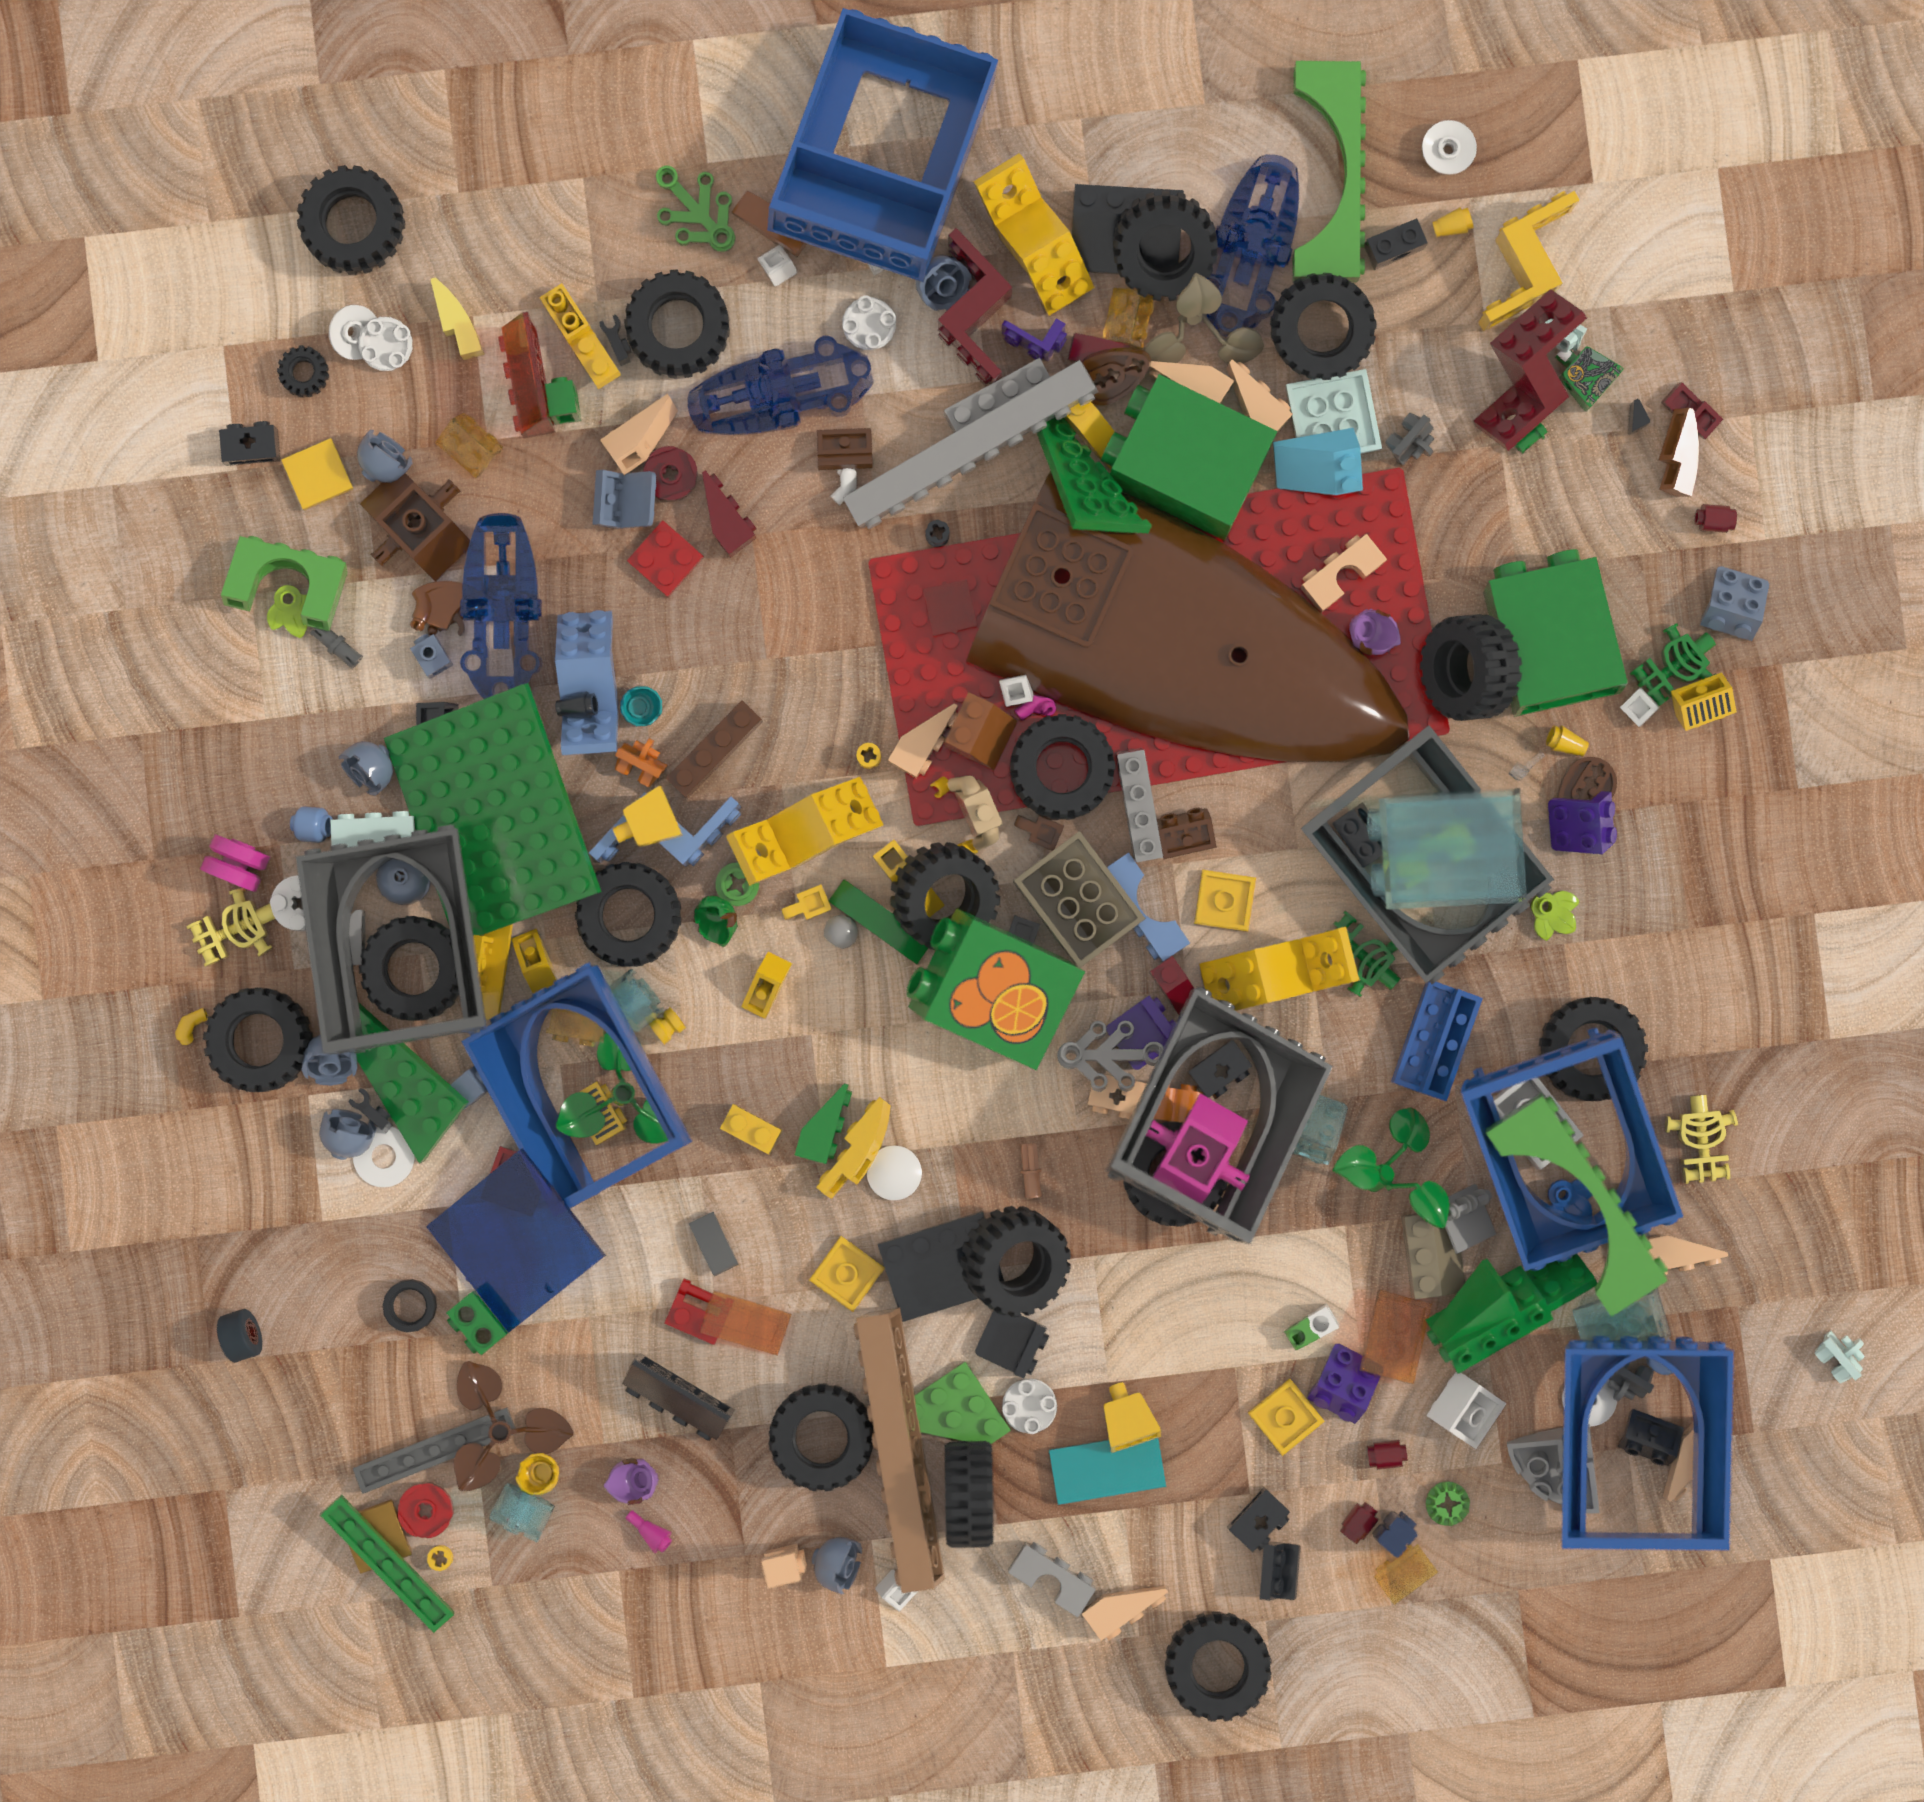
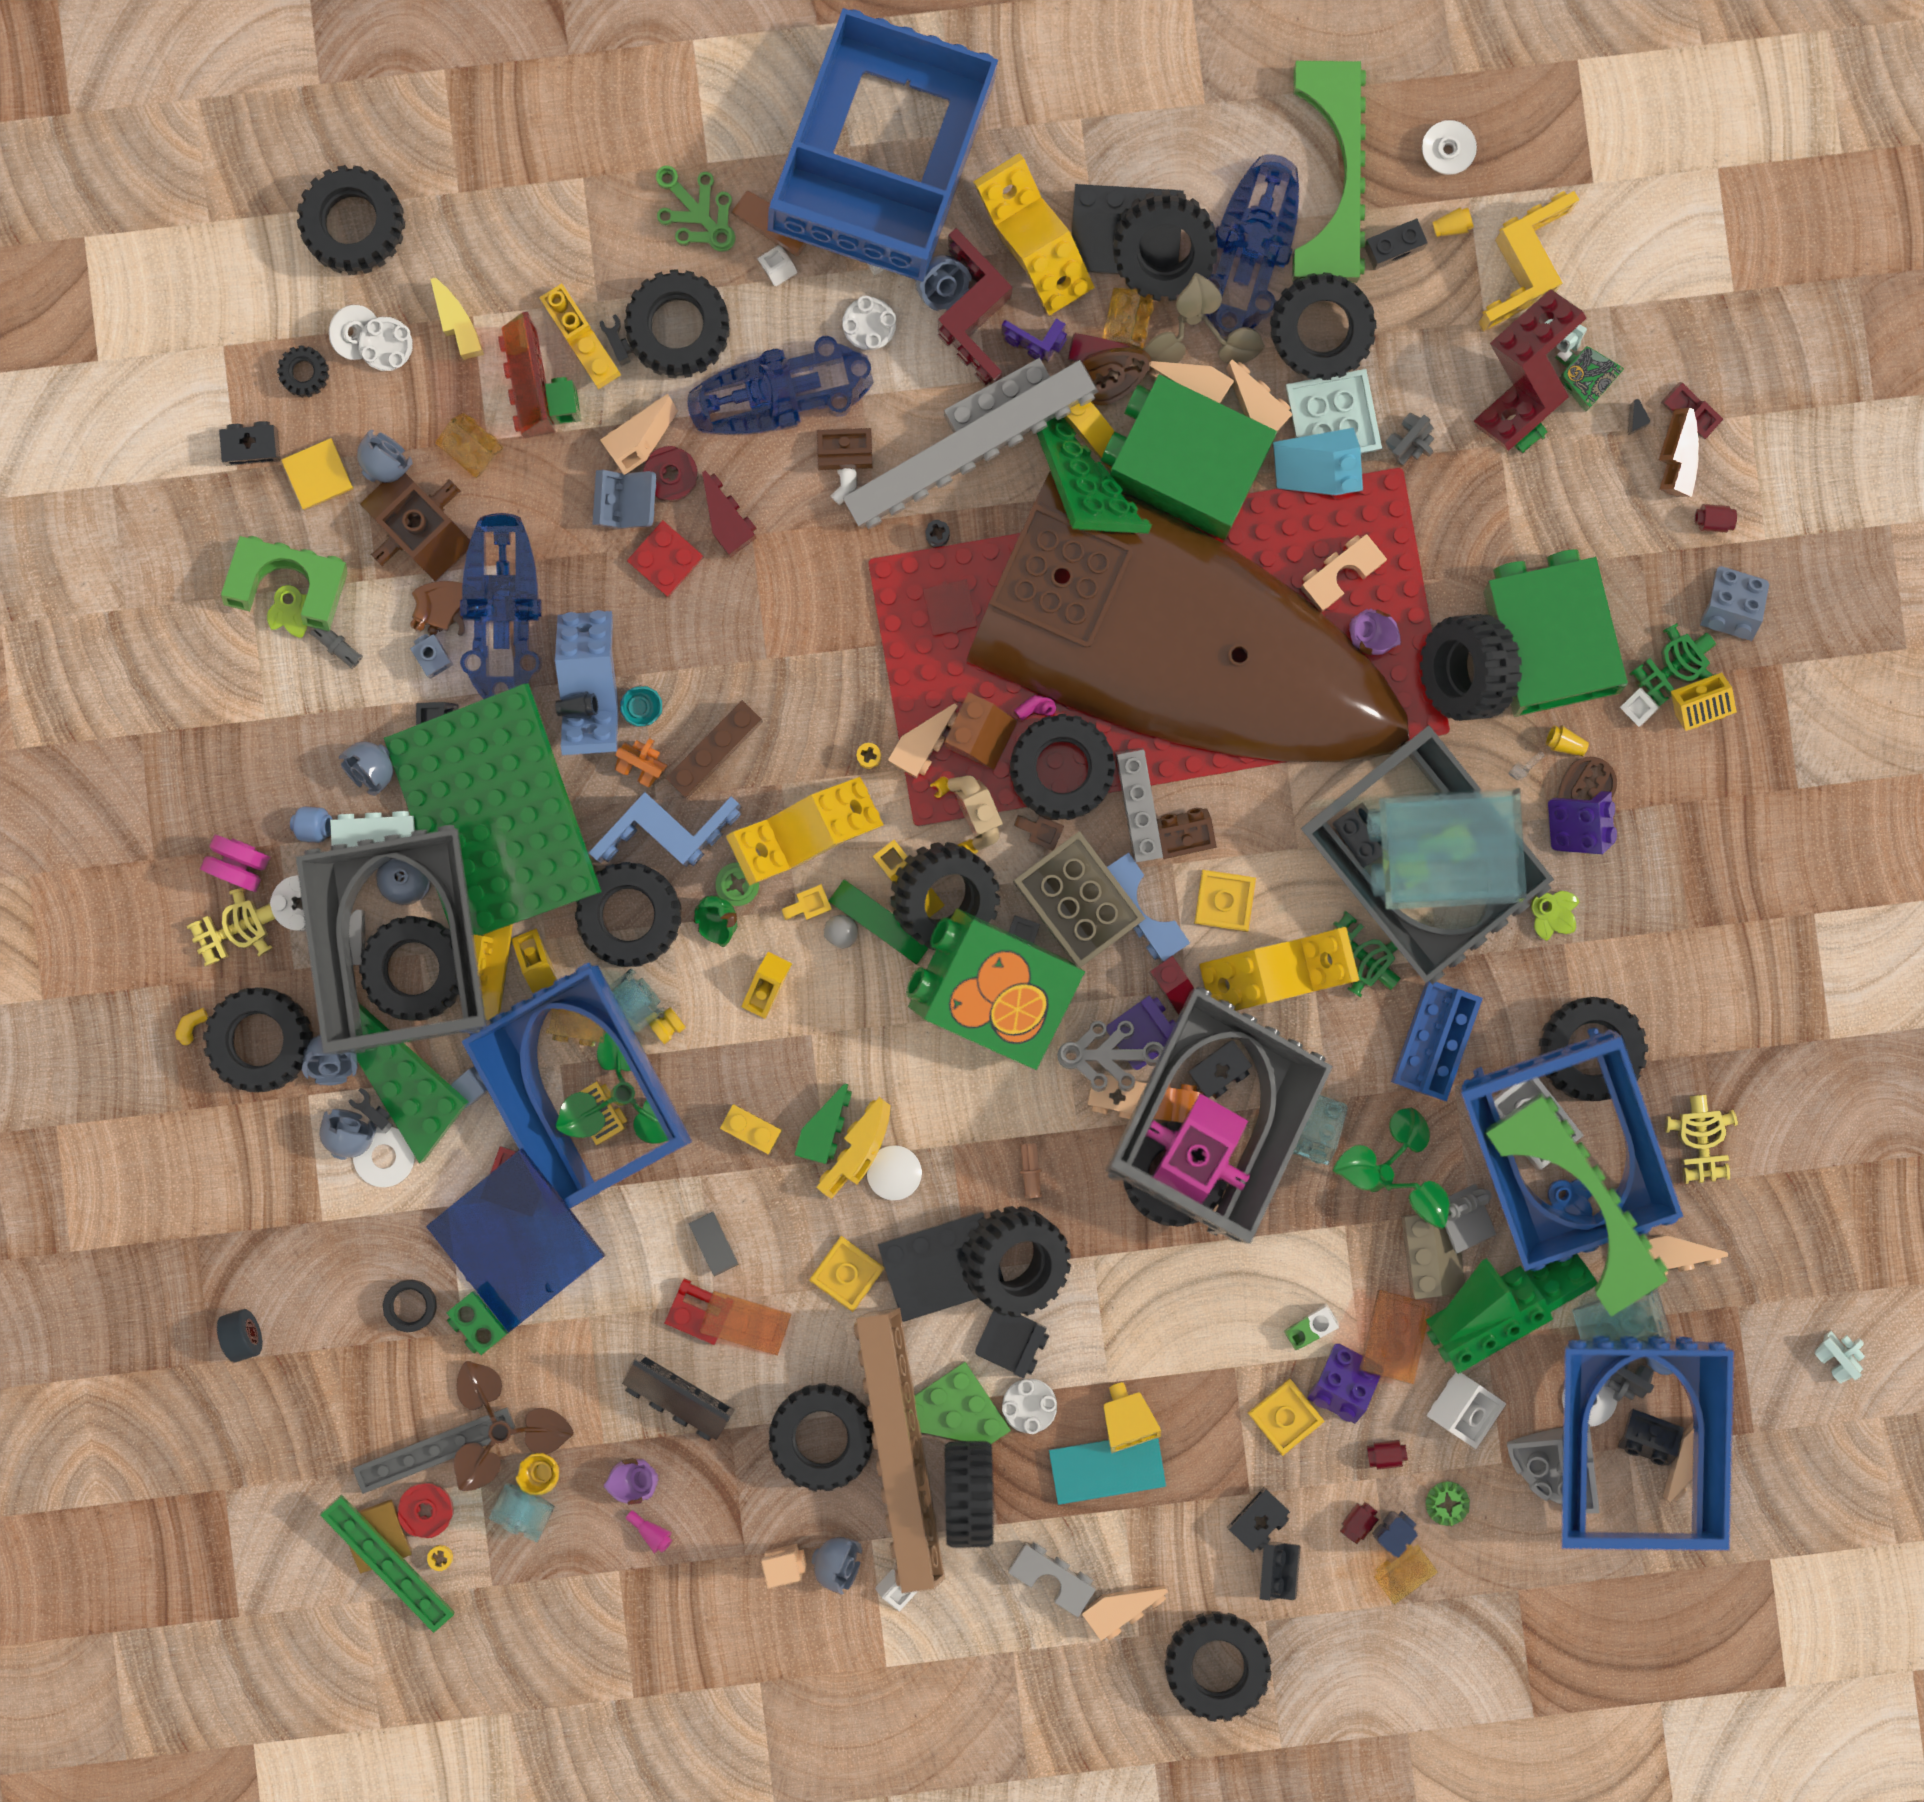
(649, 820): yellow torso -> none
(1016, 690): white slope -> none

